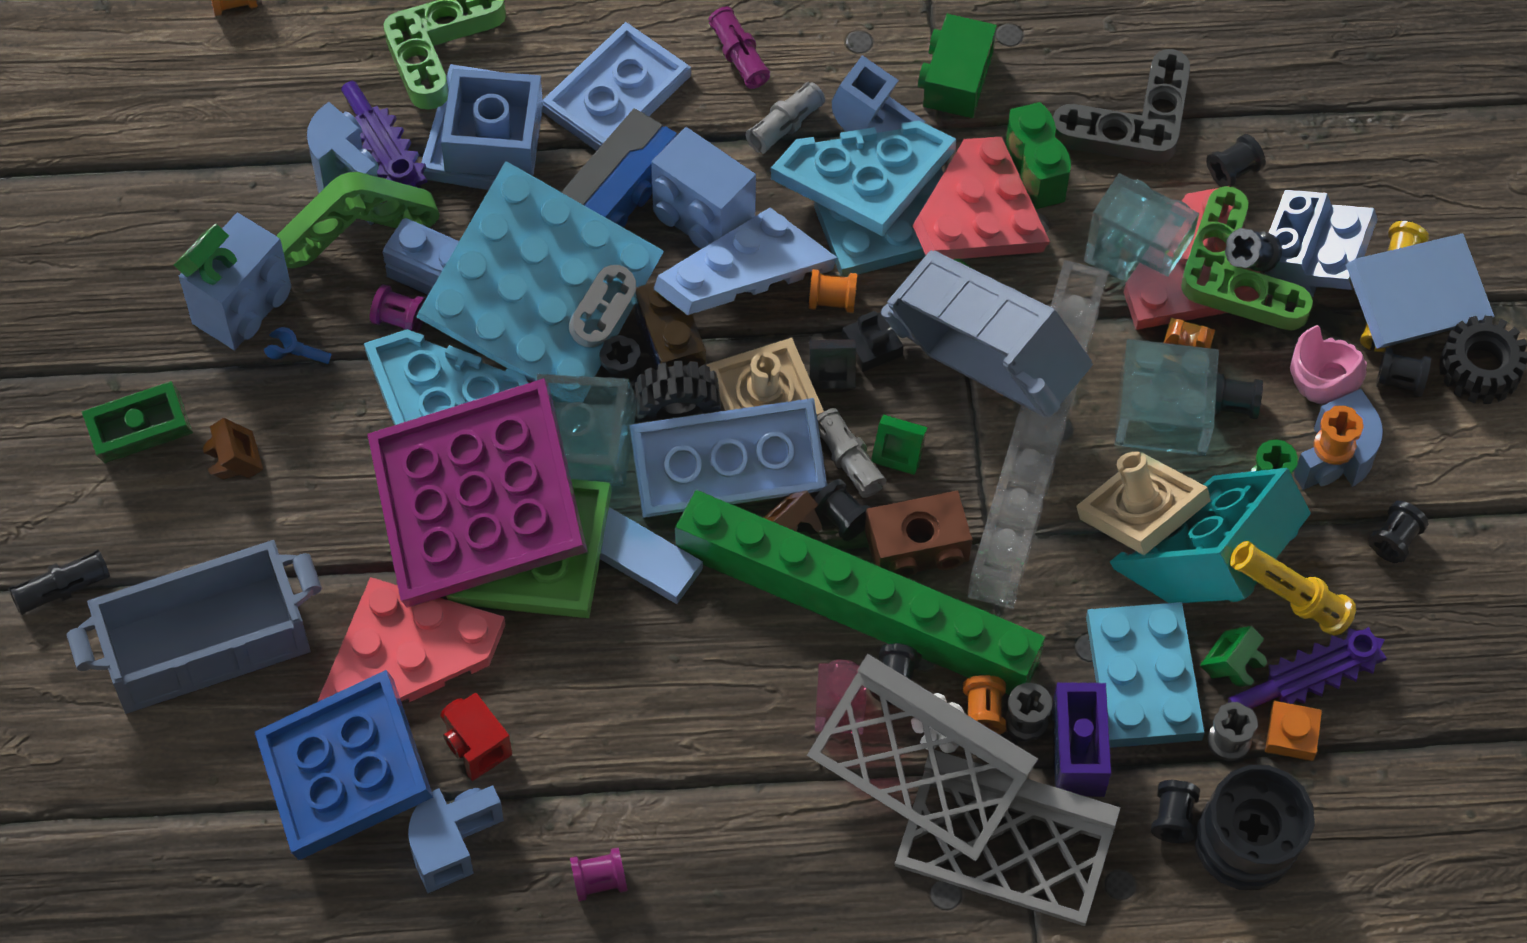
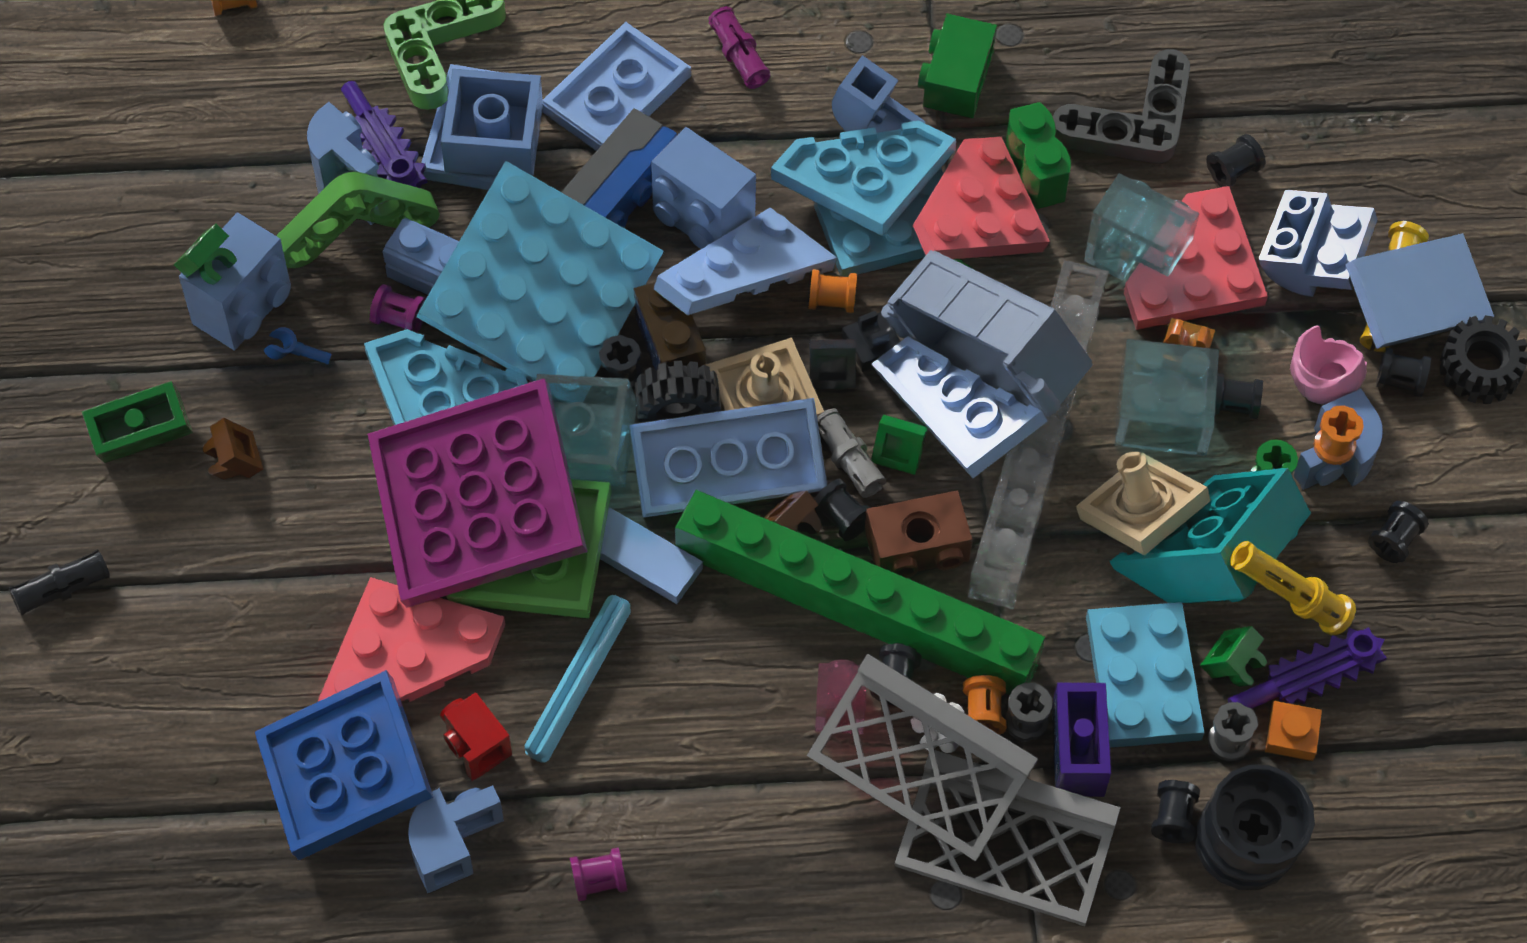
(198, 625): sand blue container -> none
(577, 679): none -> medium azure axle
(593, 300): light grey beam -> none
(785, 117): light grey pin -> none
(956, 405): none -> light blue wing
(1225, 278): bright green beam -> none
(1253, 250): black bush -> none

